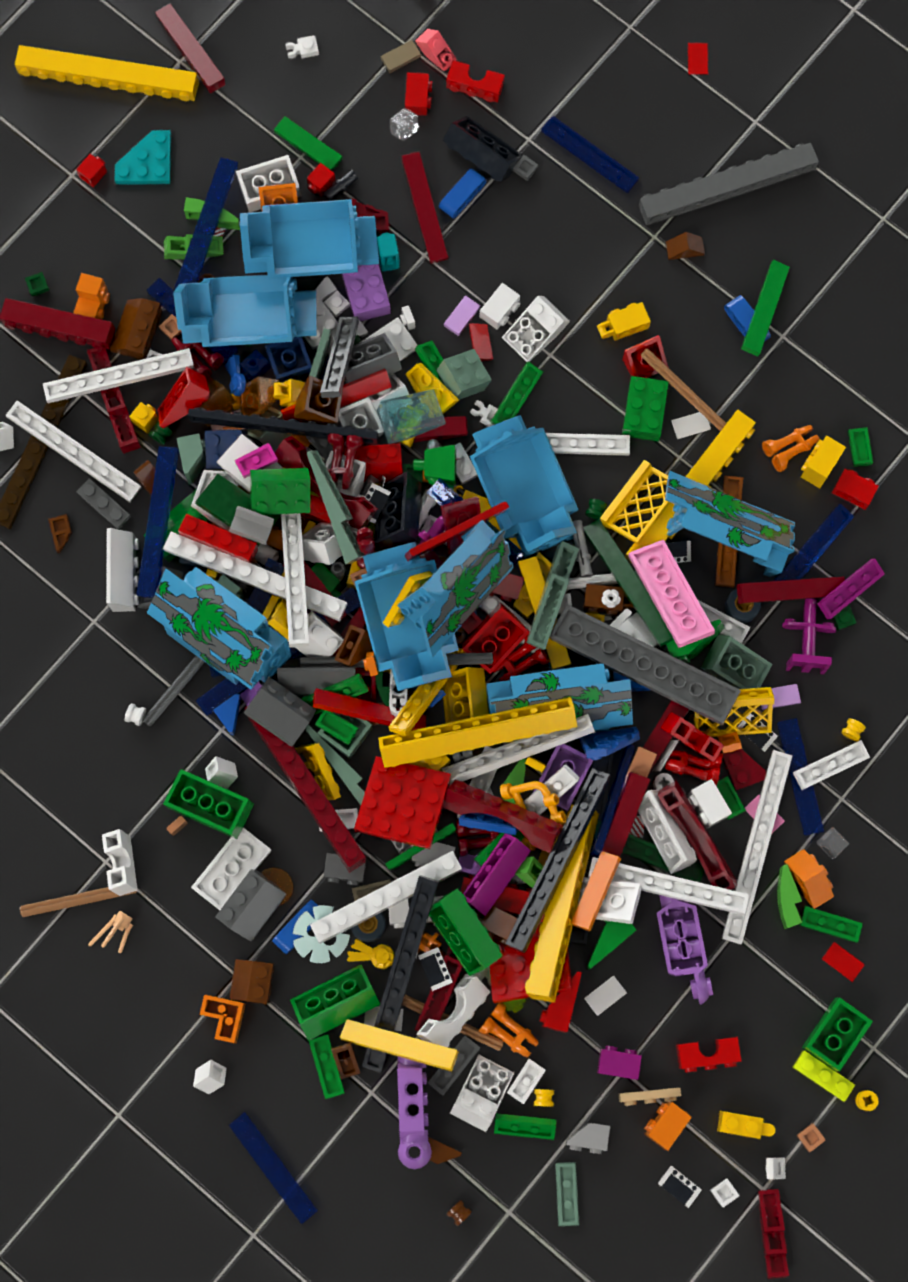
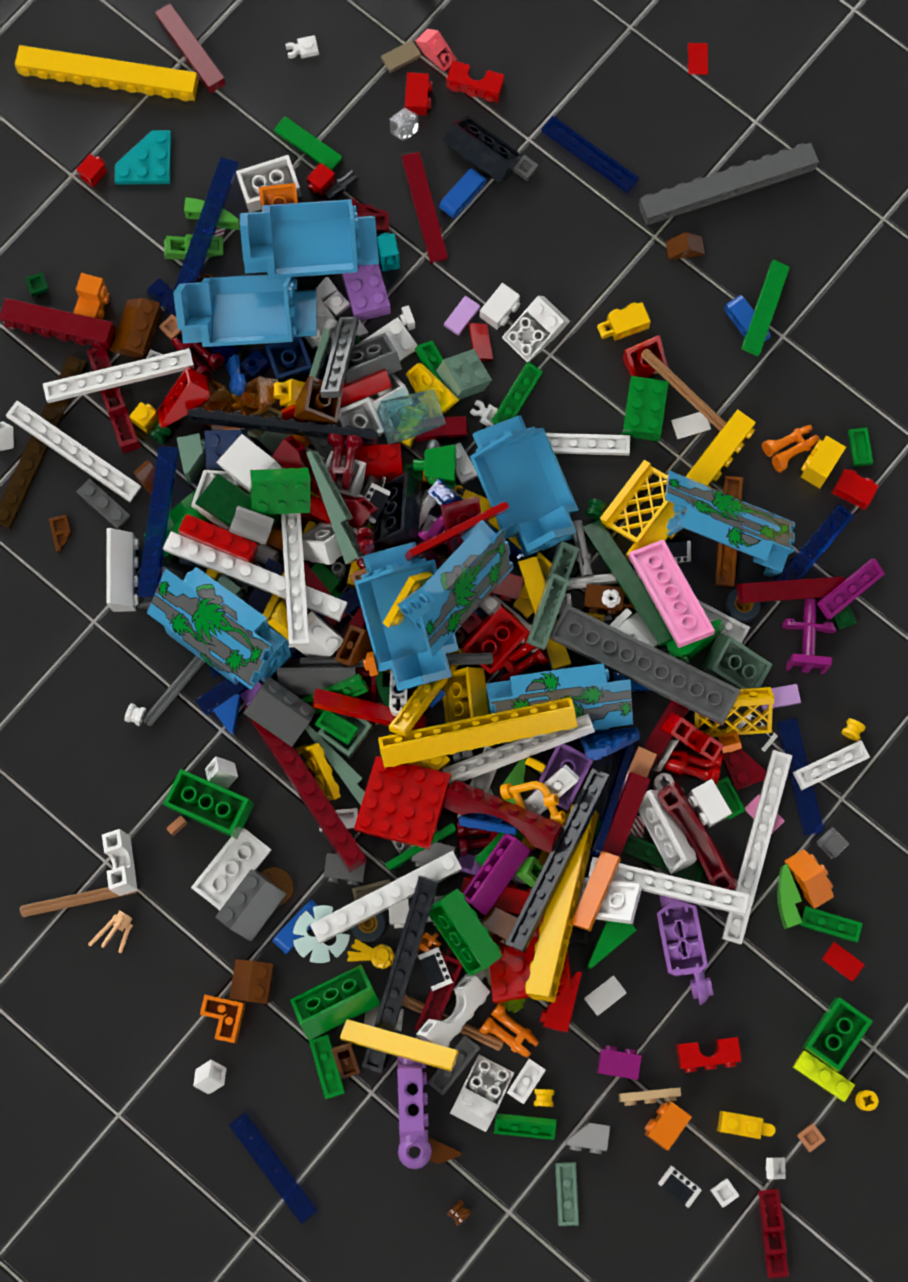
(256, 460): dark pink plate -> none

